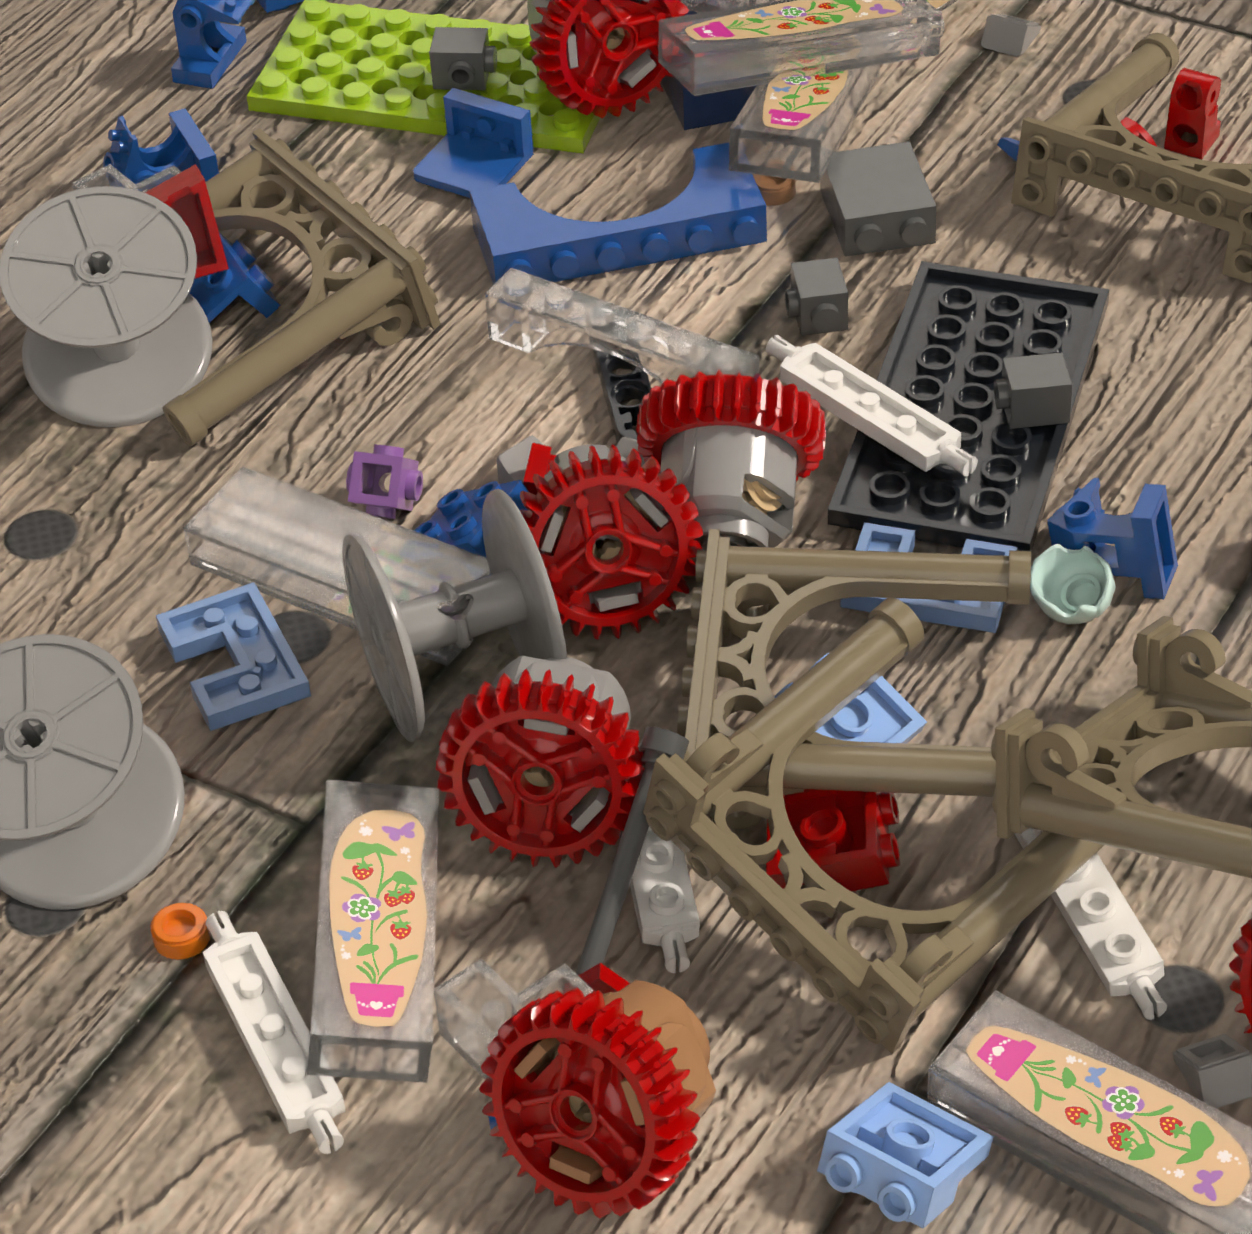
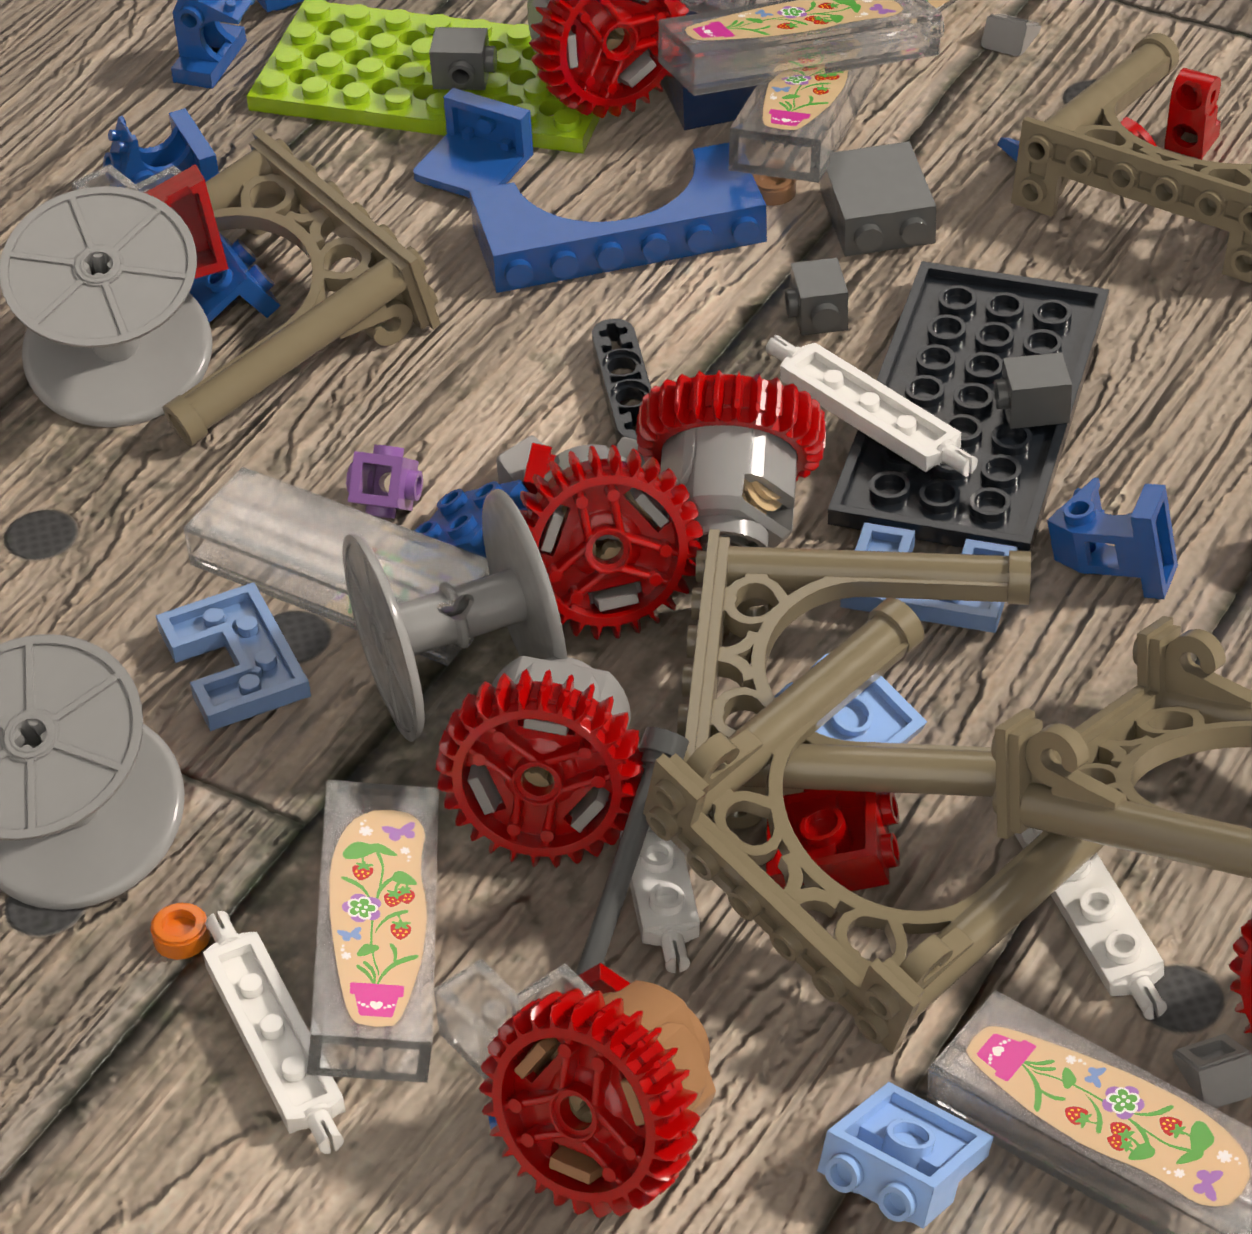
(540, 314): clear arch -> none
(1071, 584): light aqua hair -> none

